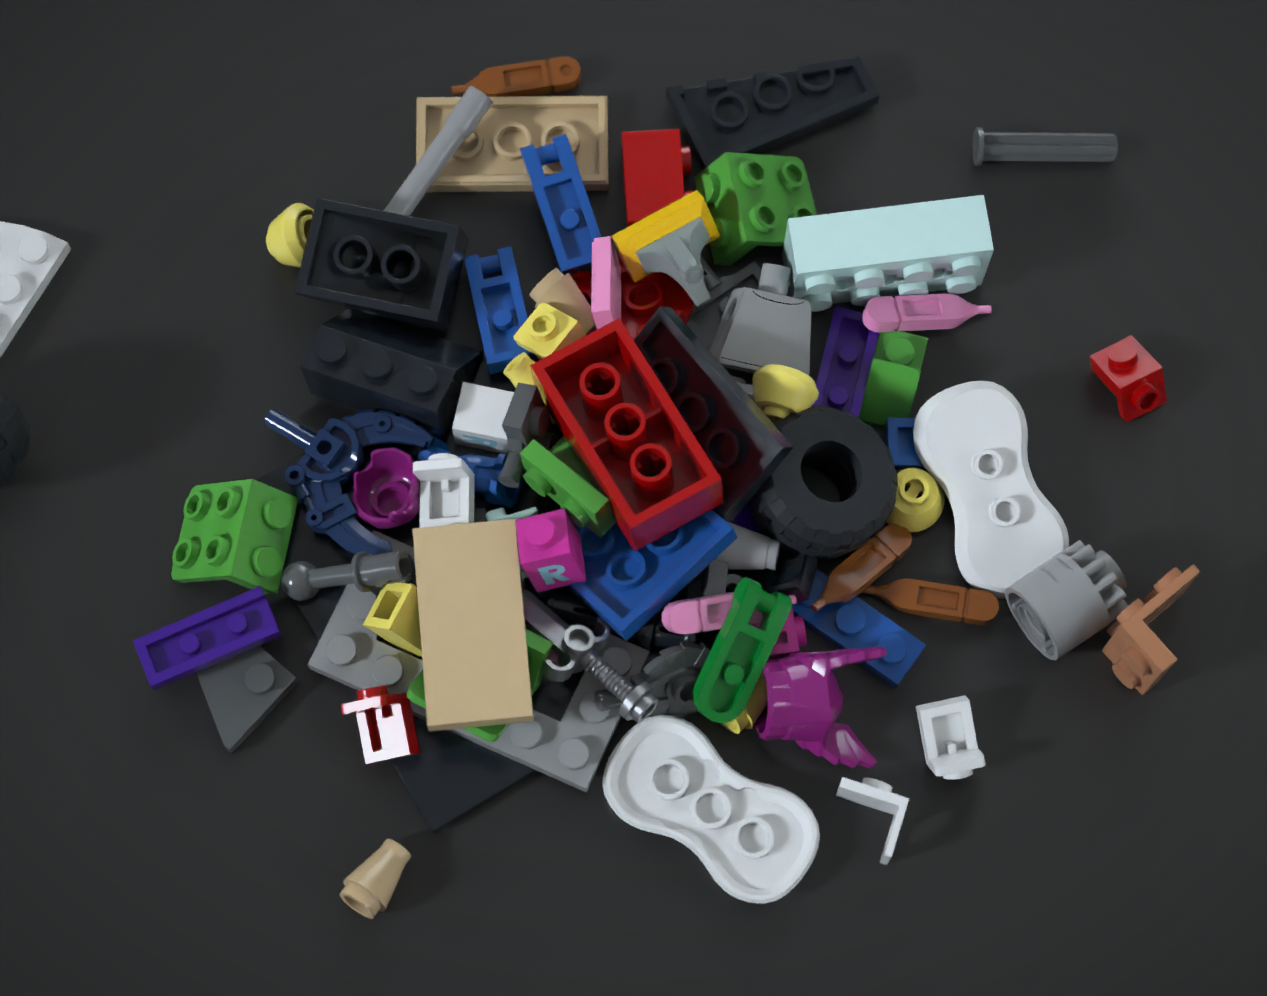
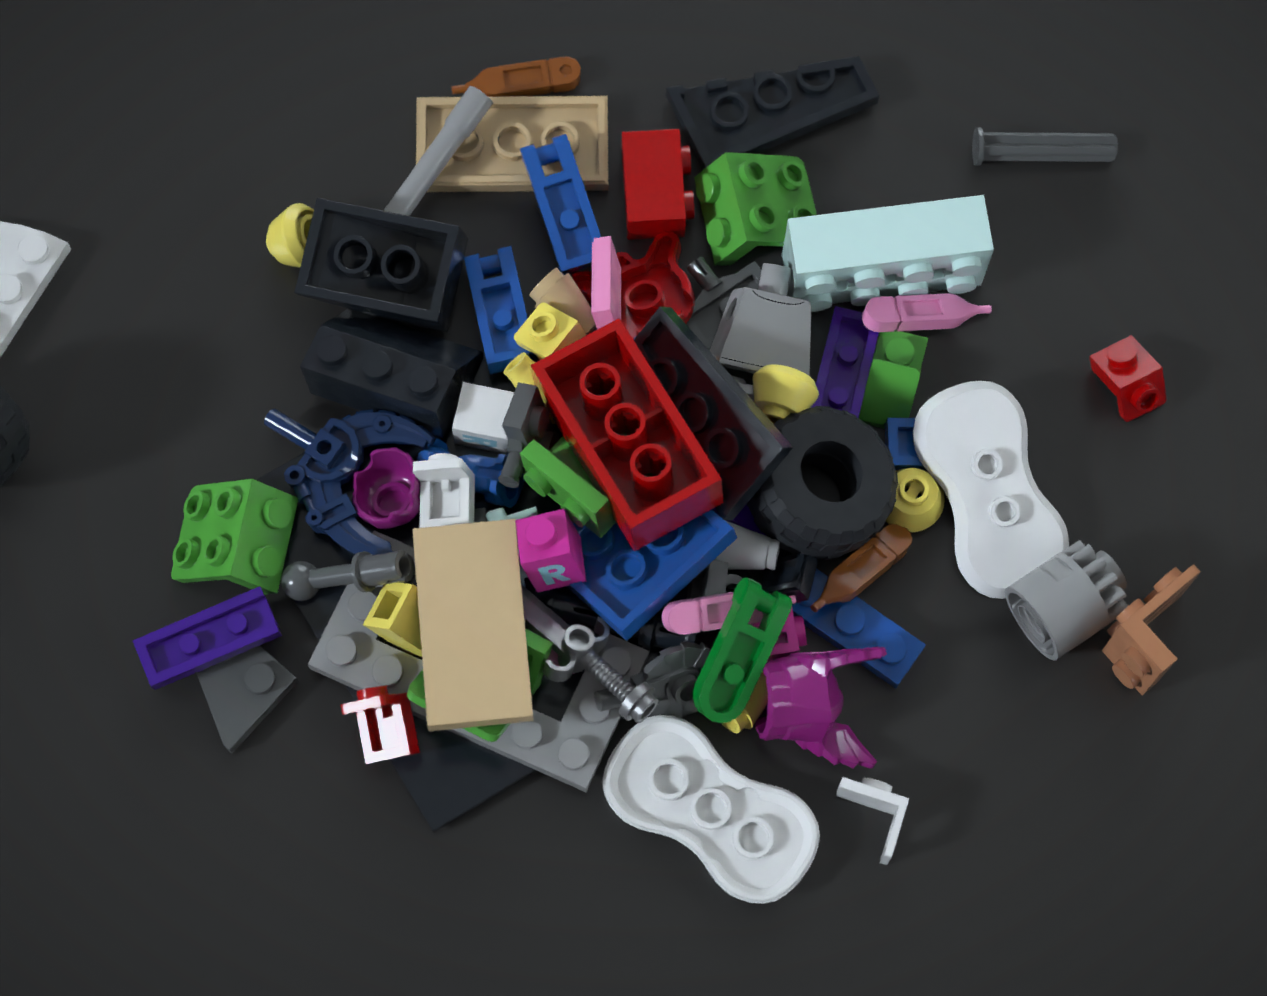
(374, 881): tan cone -> none
(671, 244): piece -> none
(938, 600): dark orange piece -> none
(949, 738): white bracket -> none

